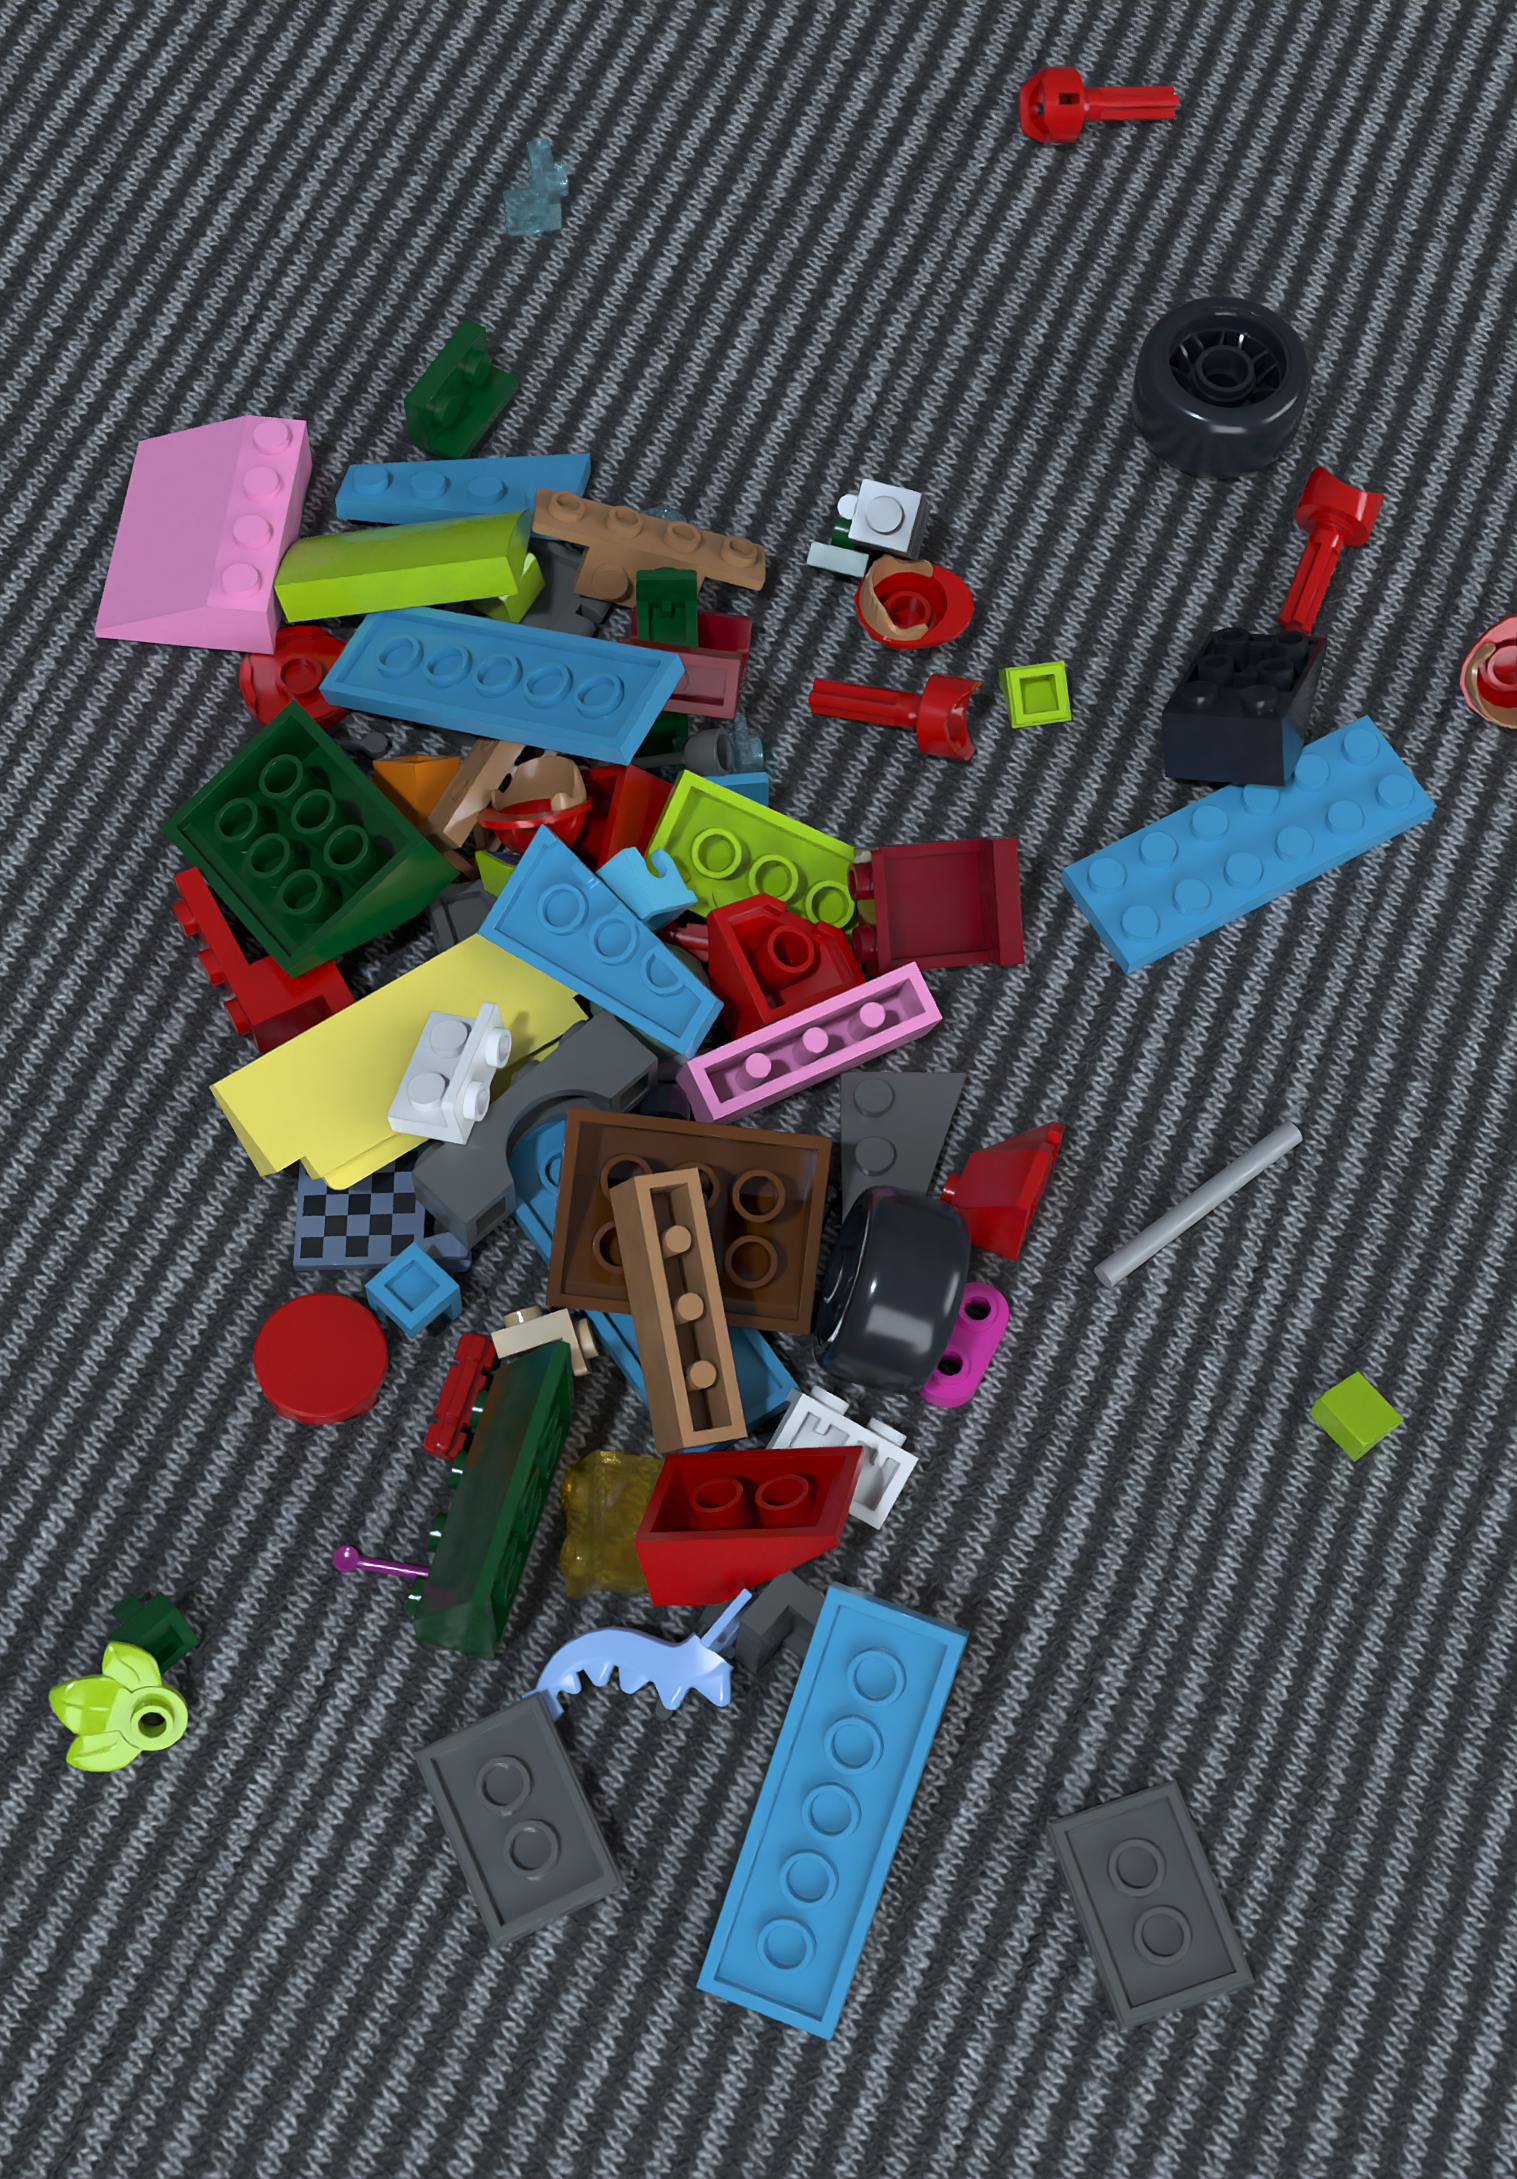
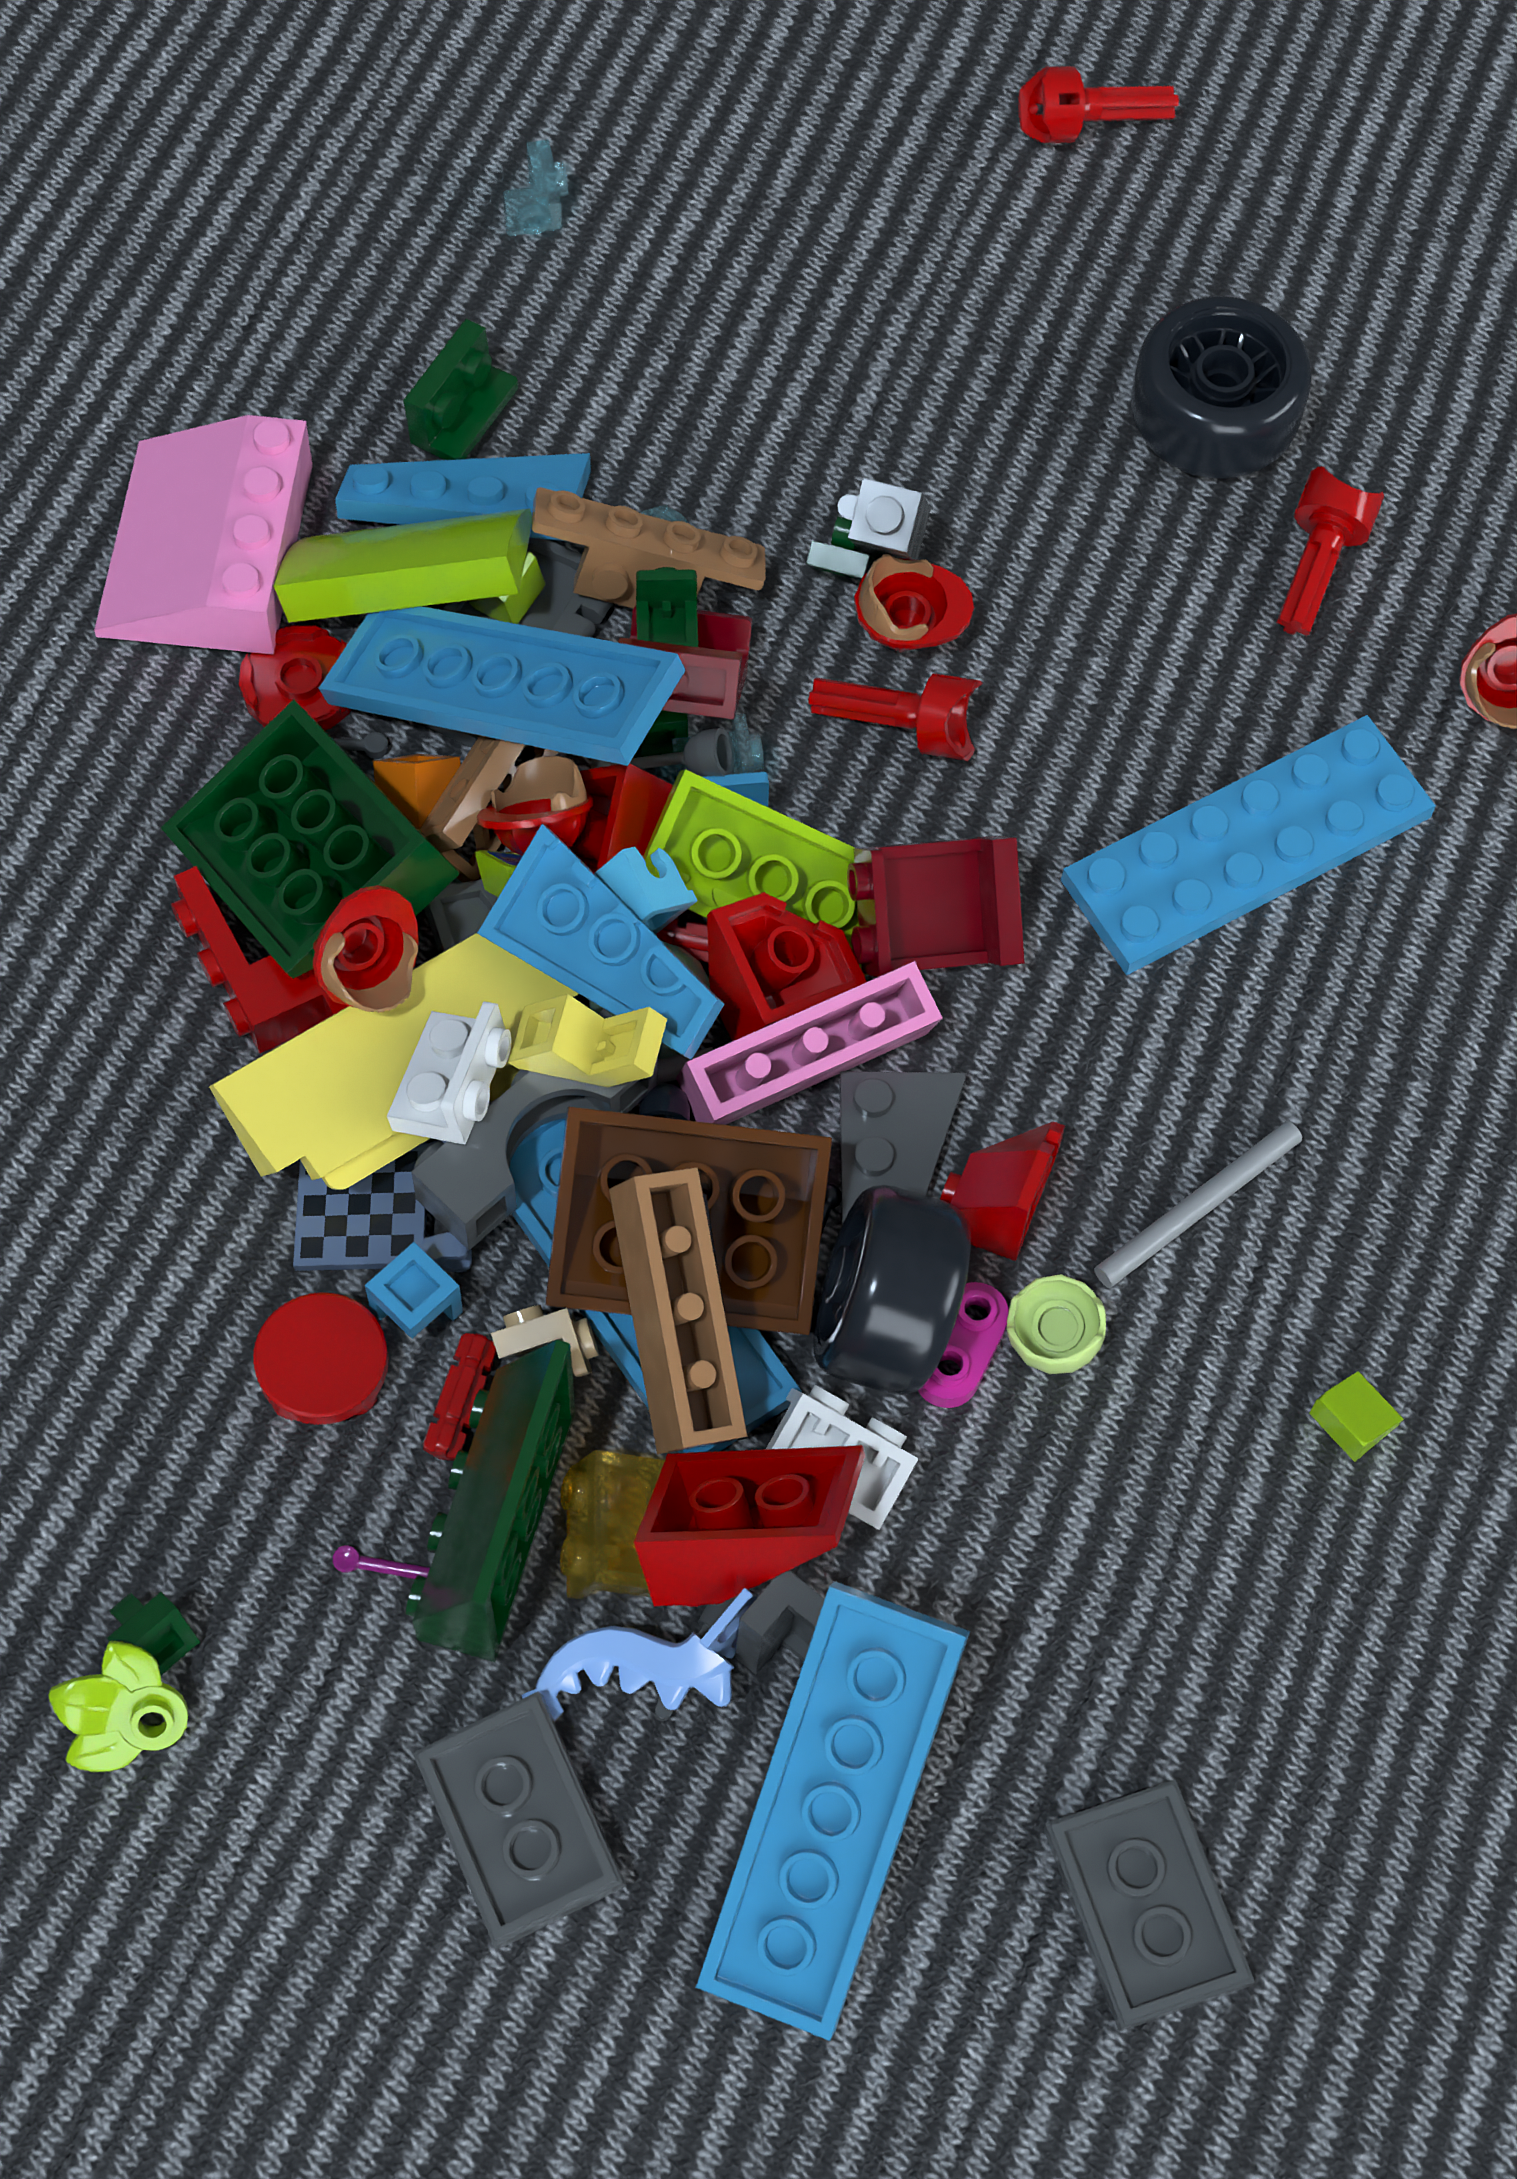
(368, 950): none -> red piece
(577, 1044): none -> light yellow slope
(1036, 694): lime slope -> none
(1056, 1324): none -> yellowish green hair
(1243, 707): black slope -> none

